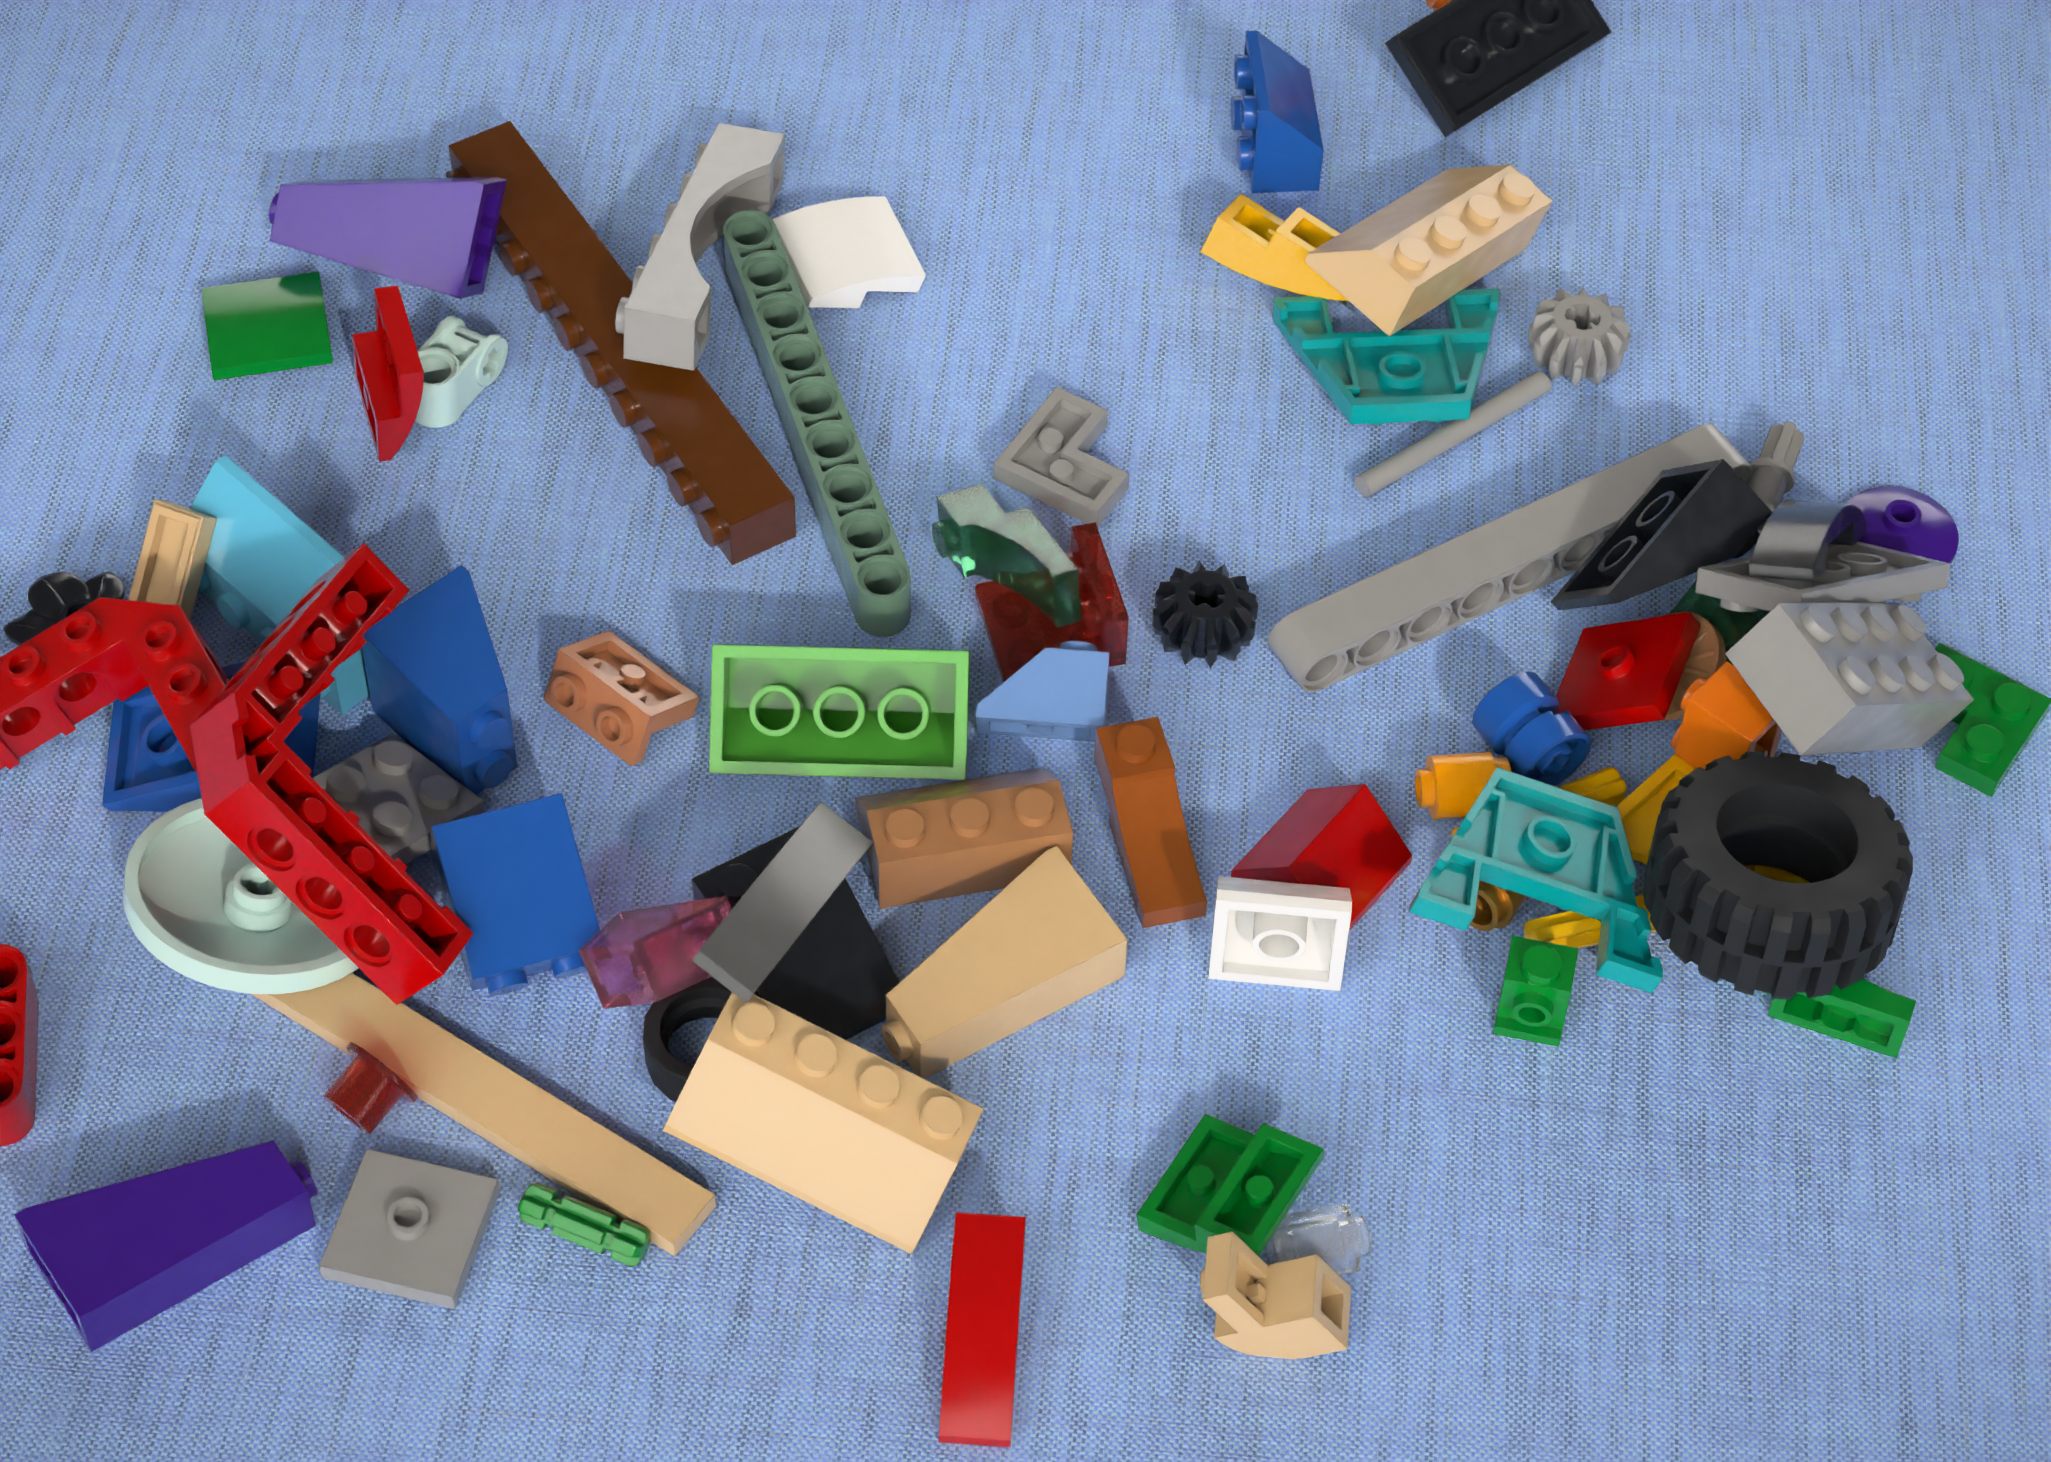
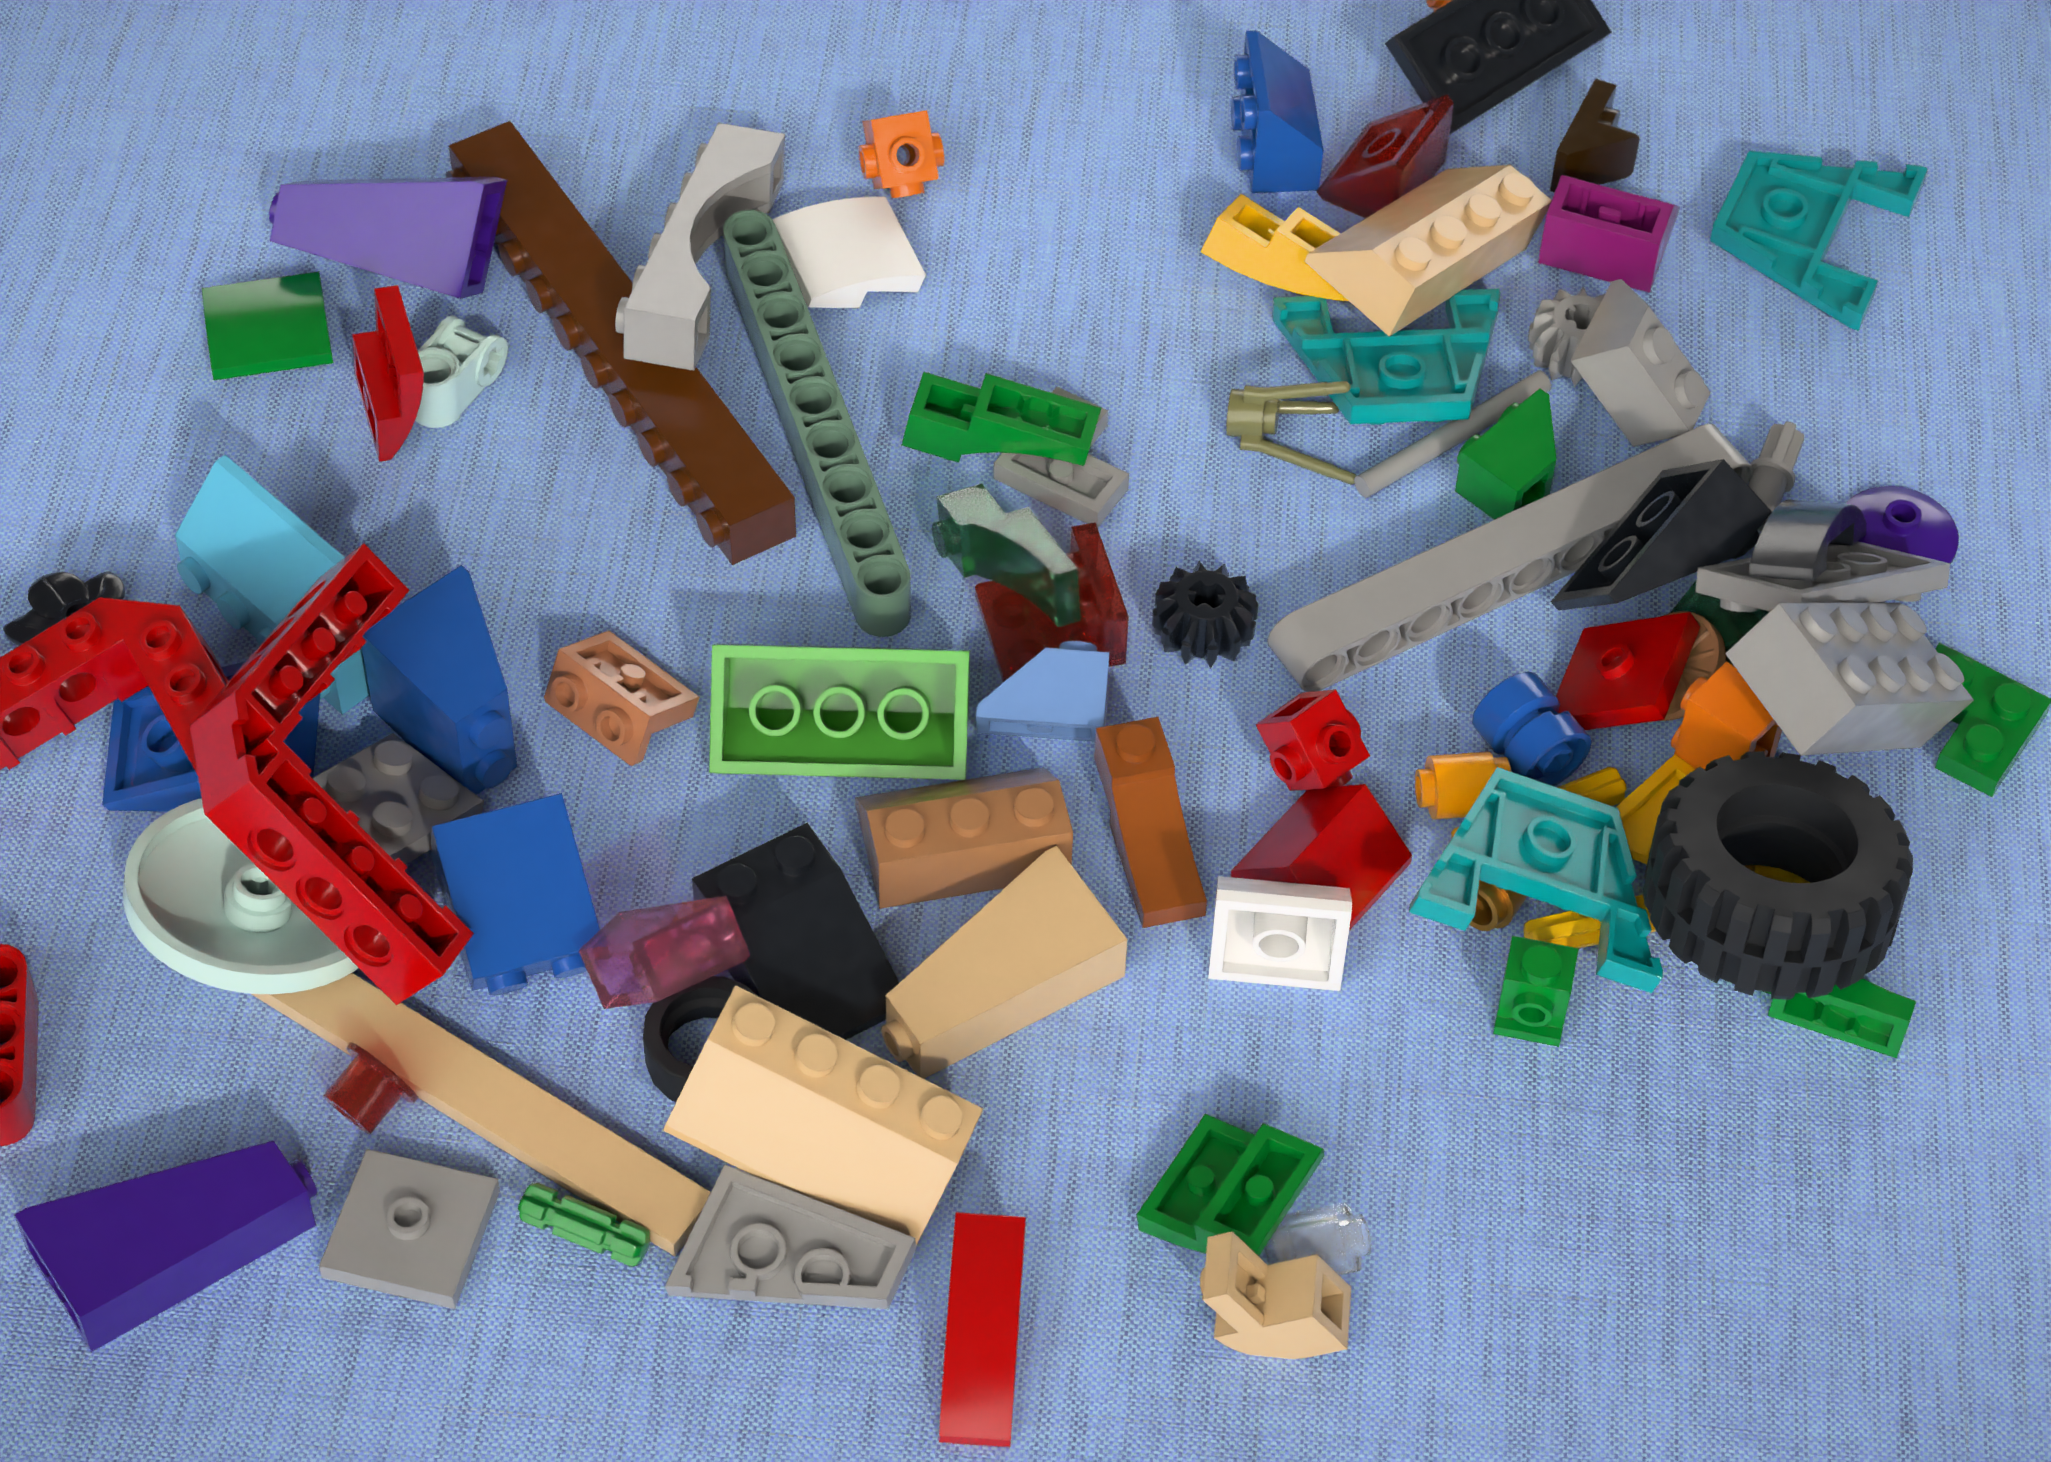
(172, 556): tan tile -> none
(782, 902): dark grey slope -> none
(787, 1249): none -> light grey wing
(922, 150): none -> orange brick
(1000, 417): none -> green slope
(1257, 412): none -> olive plant
(1313, 741): none -> red brick
(1390, 158): none -> clear red slope
(1511, 460): none -> green slope
(1594, 144): none -> dark brown slope
(1606, 233): none -> magenta slope
(1638, 369): none -> light grey slope
(1787, 215): none -> teal wing

